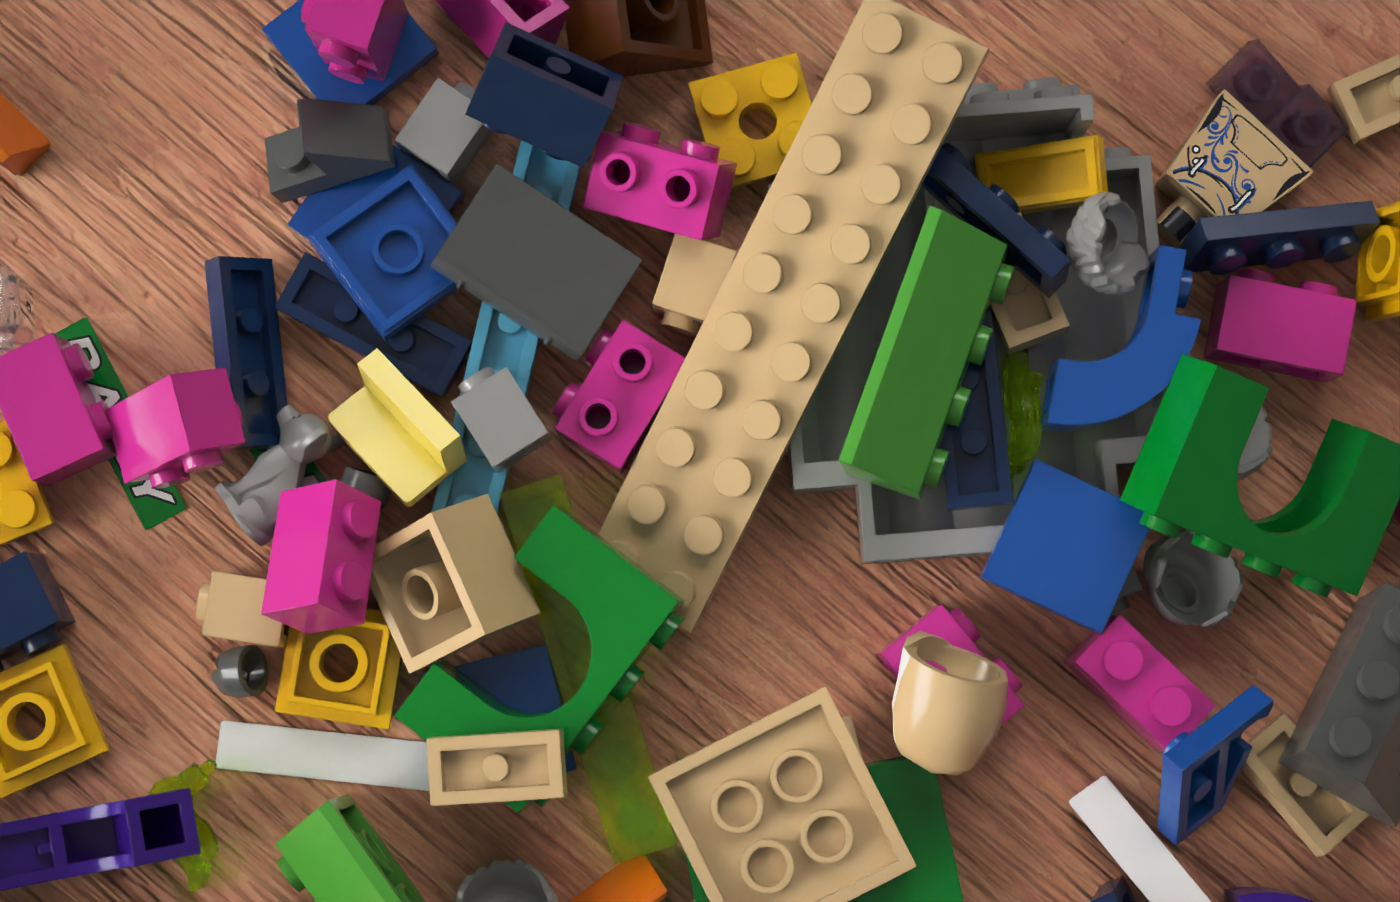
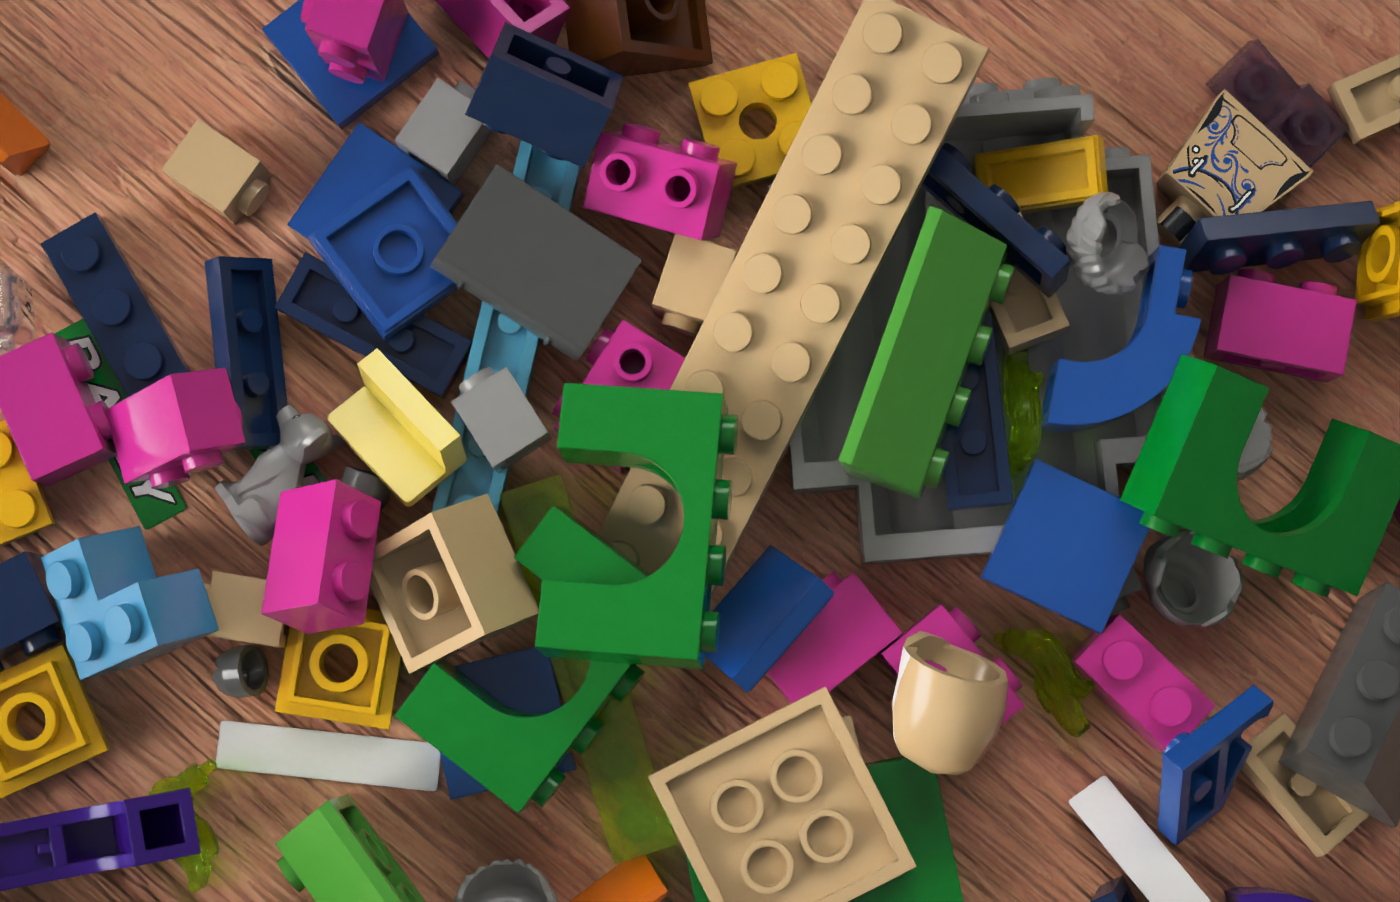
(114, 304): none -> dark blue plate
(116, 605): none -> dark azure brick
(218, 173): none -> tan brick
(328, 148): dark grey slope -> none
(496, 767): tan plate -> none
(666, 614): none -> green arch
(765, 616): none -> blue tile
(835, 642): none -> dark pink brick
(1055, 680): none -> clear neon green piece

